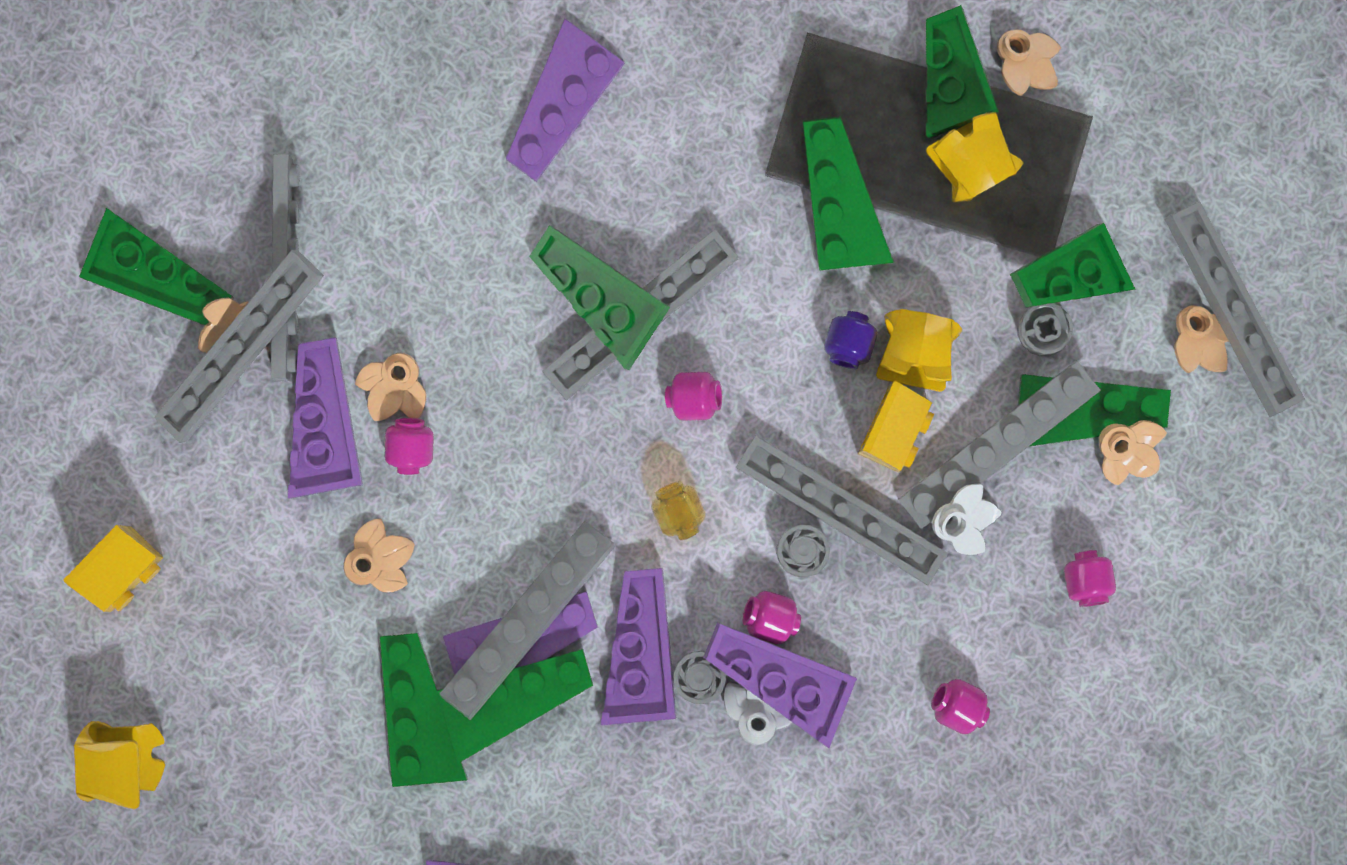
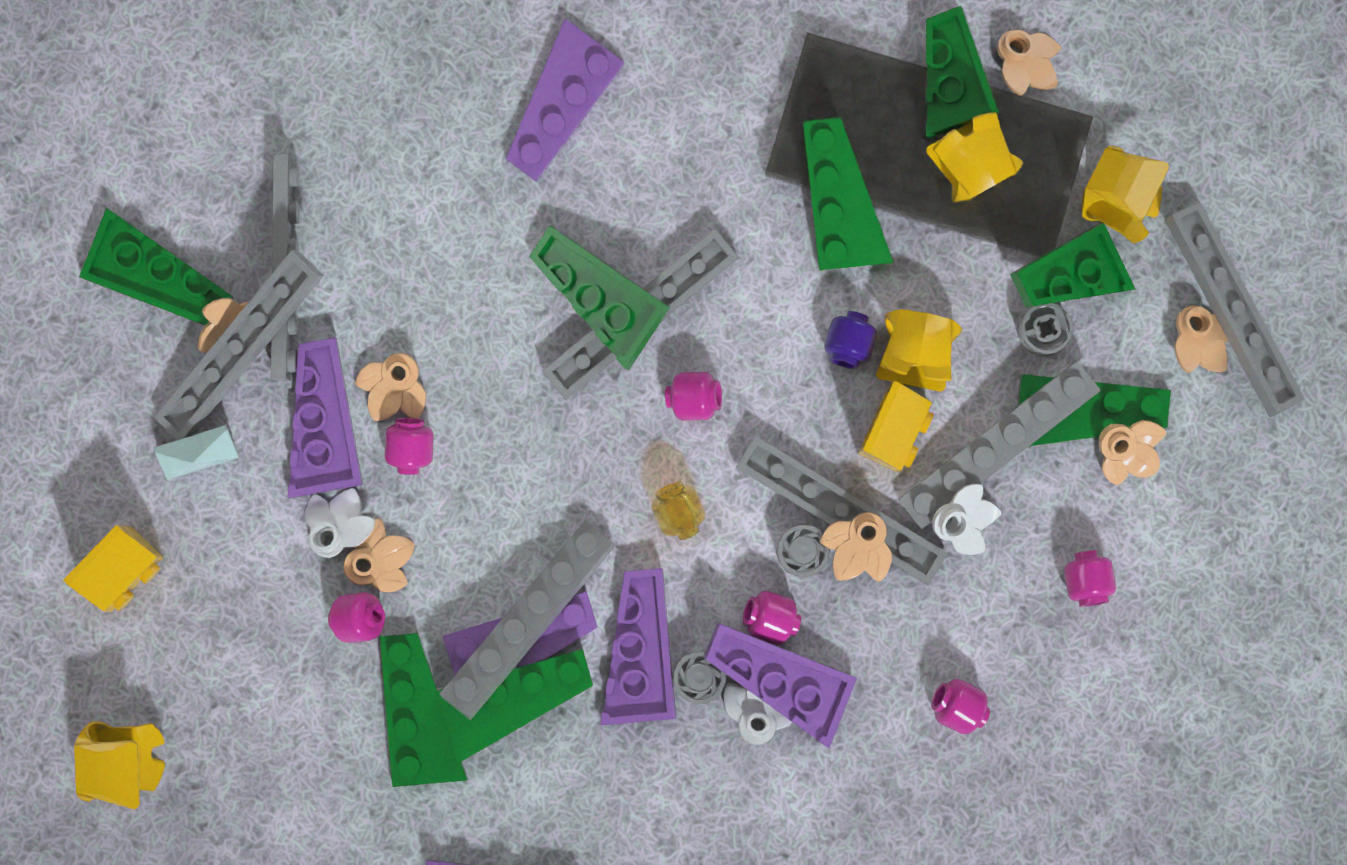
(196, 452): none -> light aqua slope
(338, 518): none -> white plate
(356, 617): none -> dark pink head
(855, 552): none -> light nougat plate
(1124, 192): none -> yellow piece

